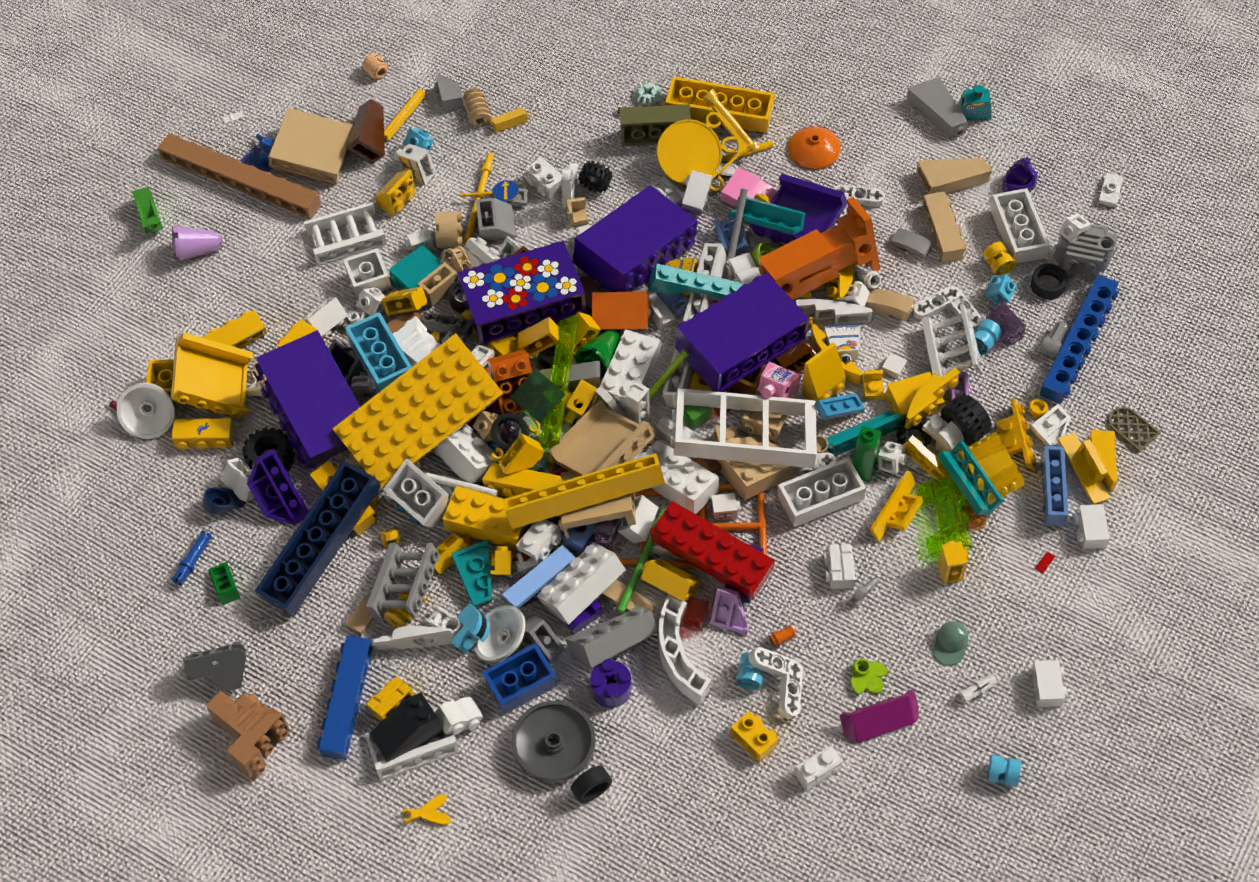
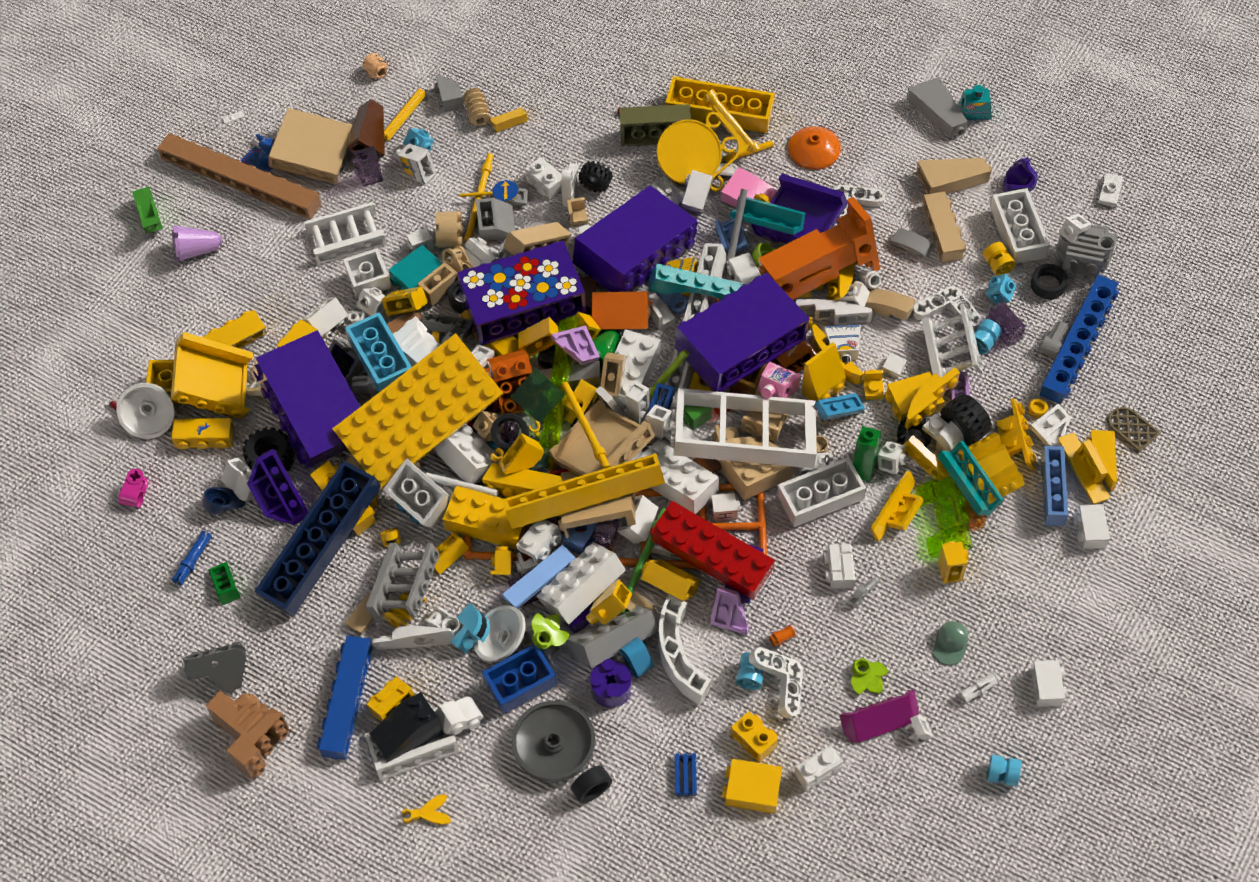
(133, 489): none -> dark pink piece
(367, 166): none -> clear purple brick
(396, 193): yellow slope -> none
(474, 571): teal wing -> none
(534, 237): none -> tan brick
(549, 630): none -> lime plate
(577, 344): none -> lavender wing
(599, 452): none -> yellow bar
(609, 604): none -> yellow torso
(613, 373): none -> tan slope
(636, 657): none -> dark azure beam
(647, 99): light aqua gear -> none
(659, 420): none -> white brick
(669, 399): none -> blue tile
(685, 757): none -> blue tile
(695, 614): clear red brick -> none
(752, 786): none -> yellow brick
(847, 439): teal fence -> none
(921, 728): none -> white tile
(1045, 562): red piece -> none

